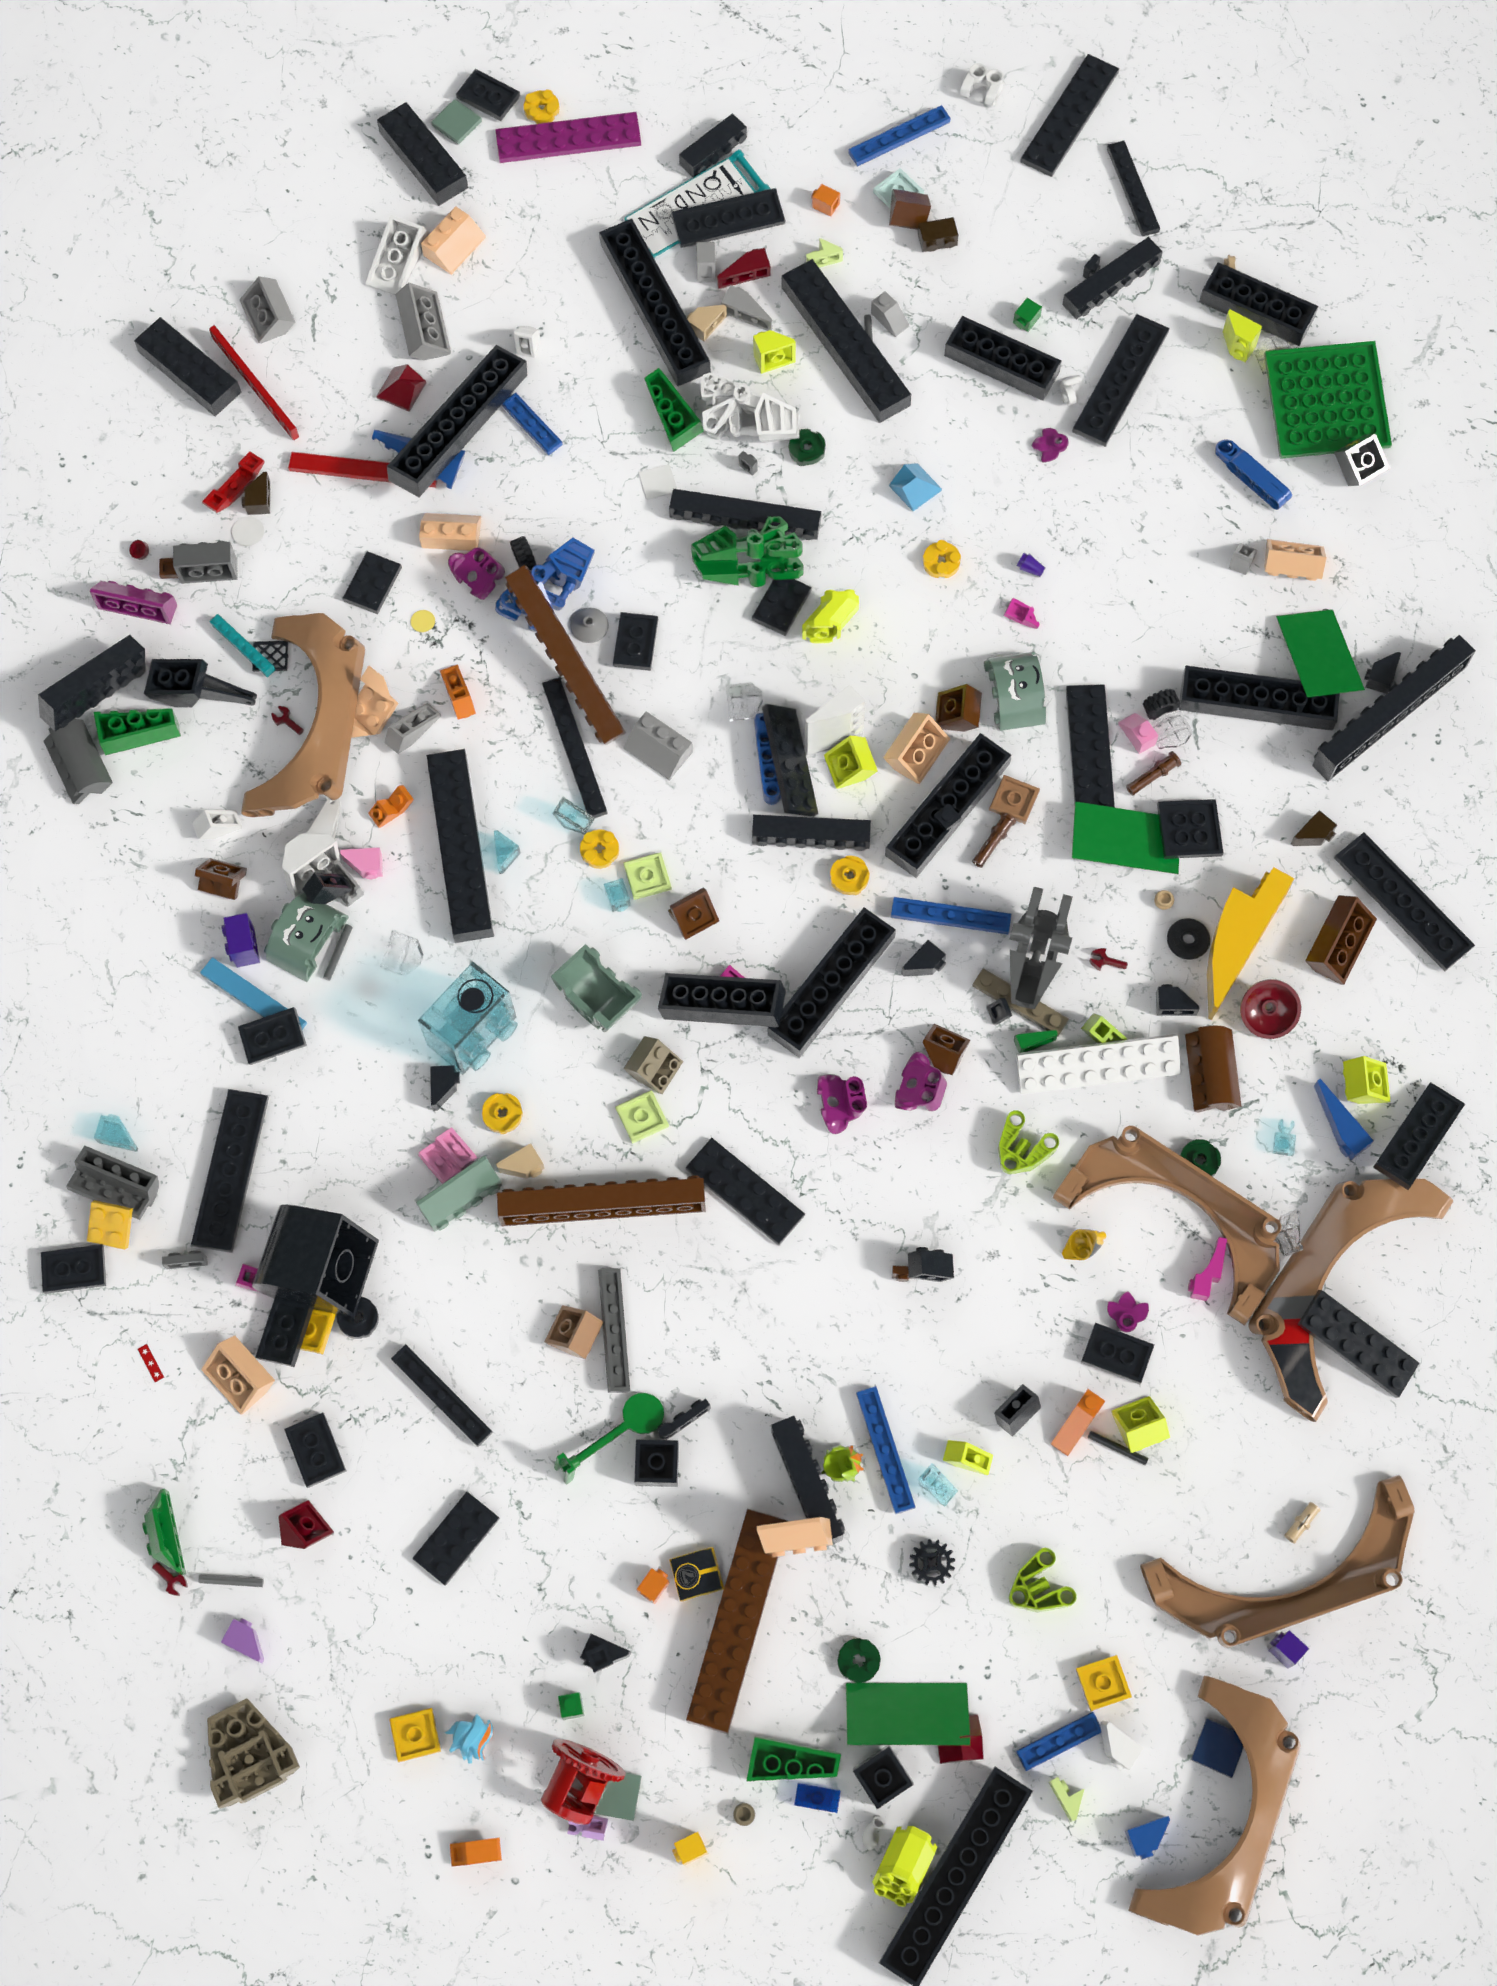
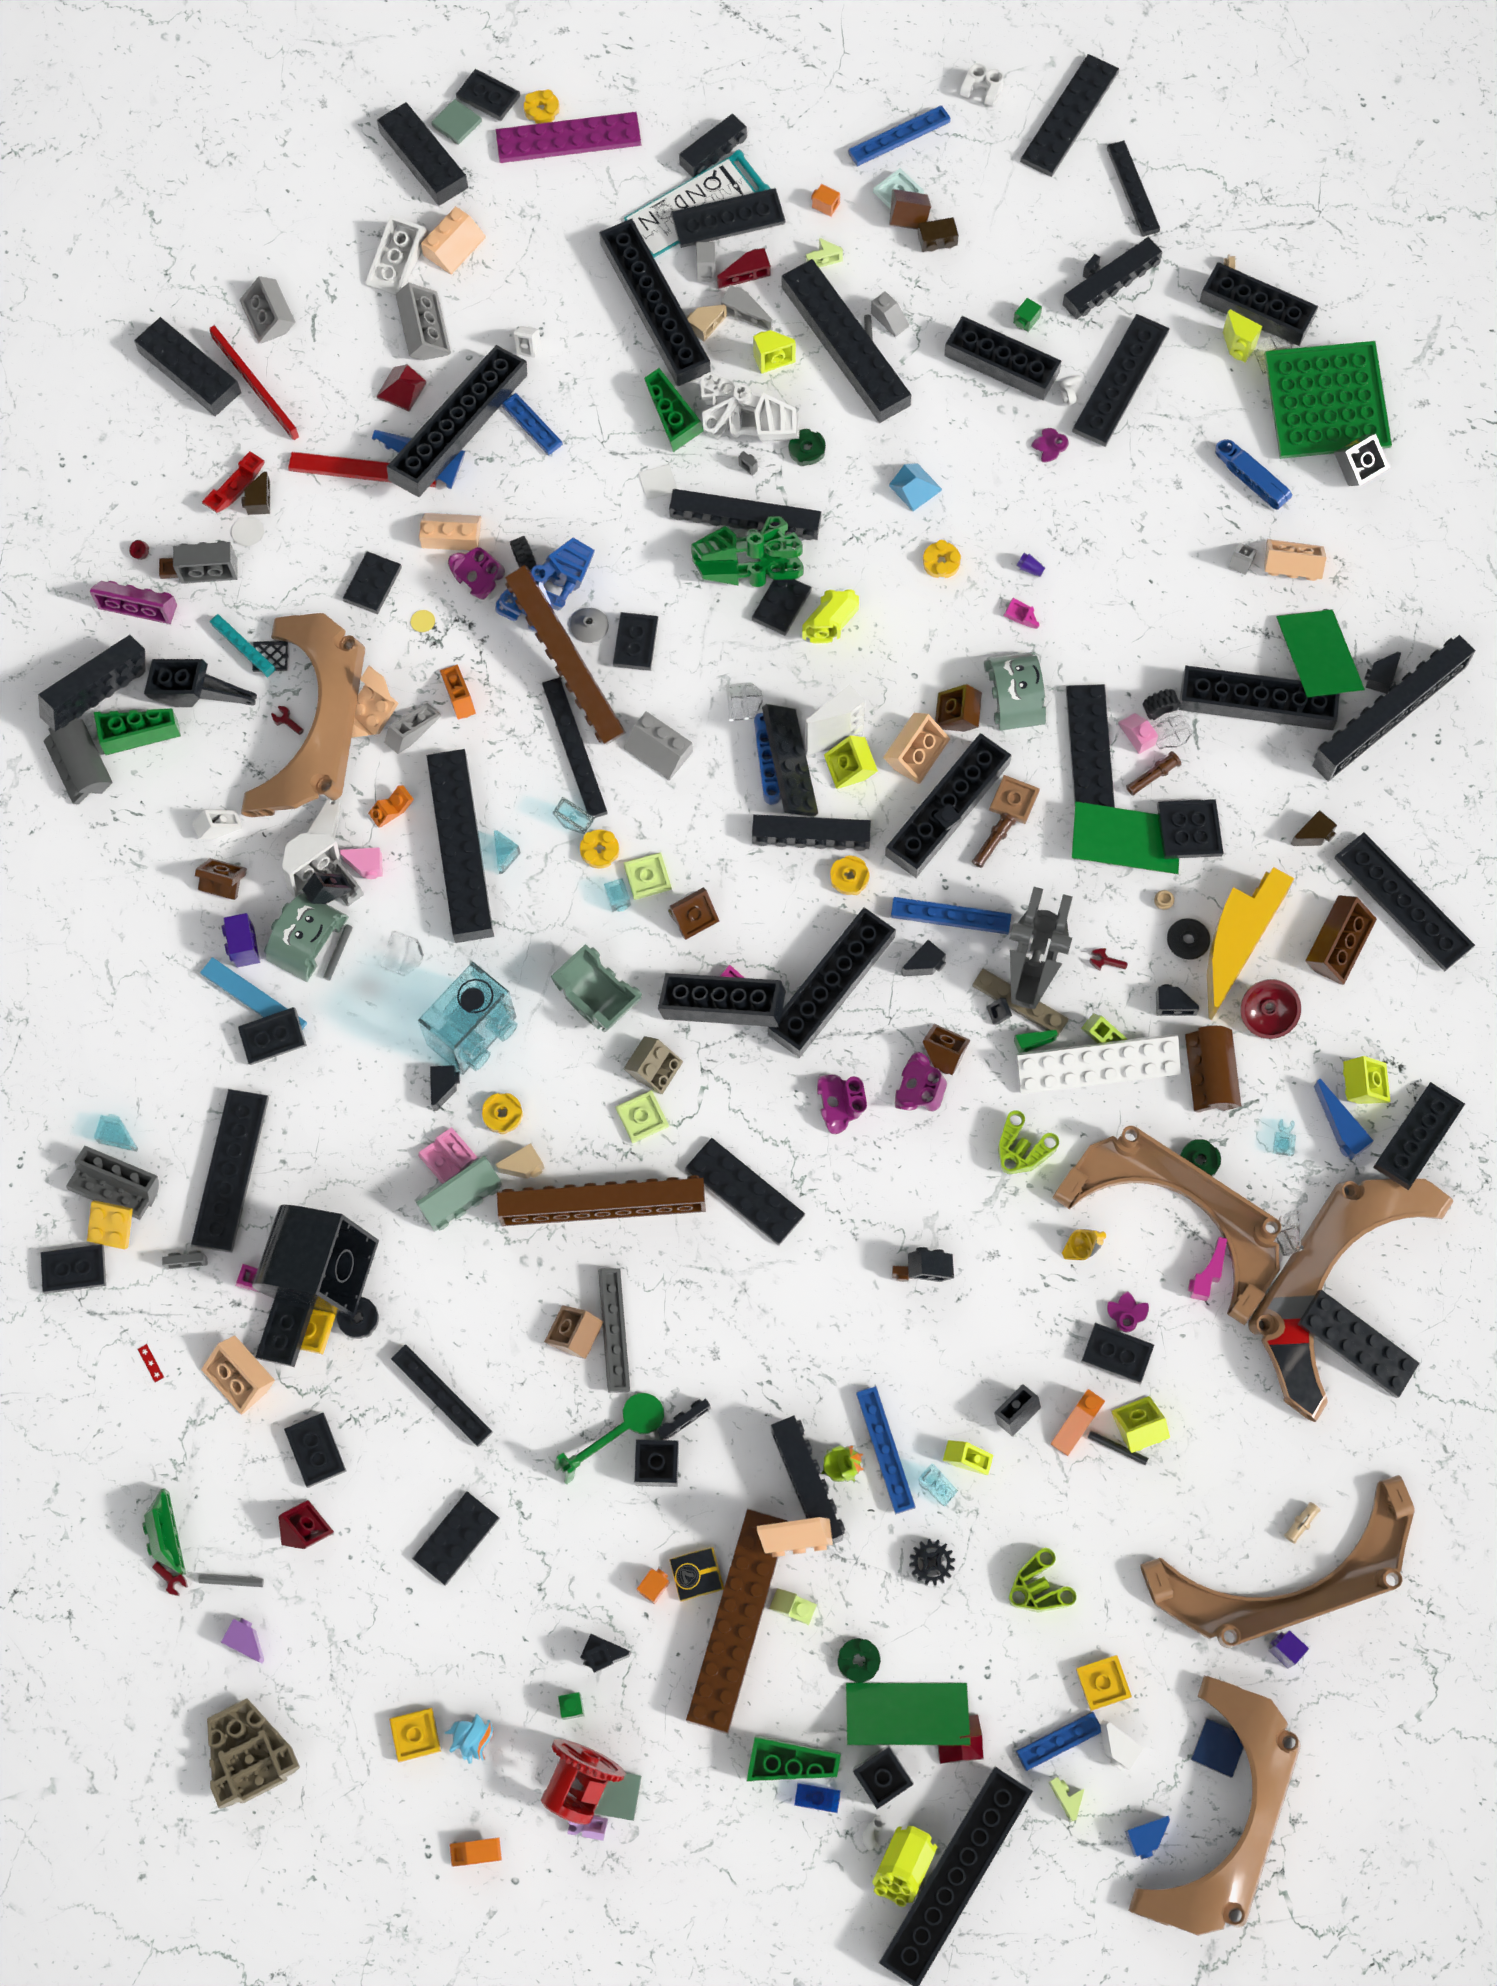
(689, 1849): yellow brick -> none
(744, 1814): dark tan plate -> none
(793, 1606): none -> yellowish green slope

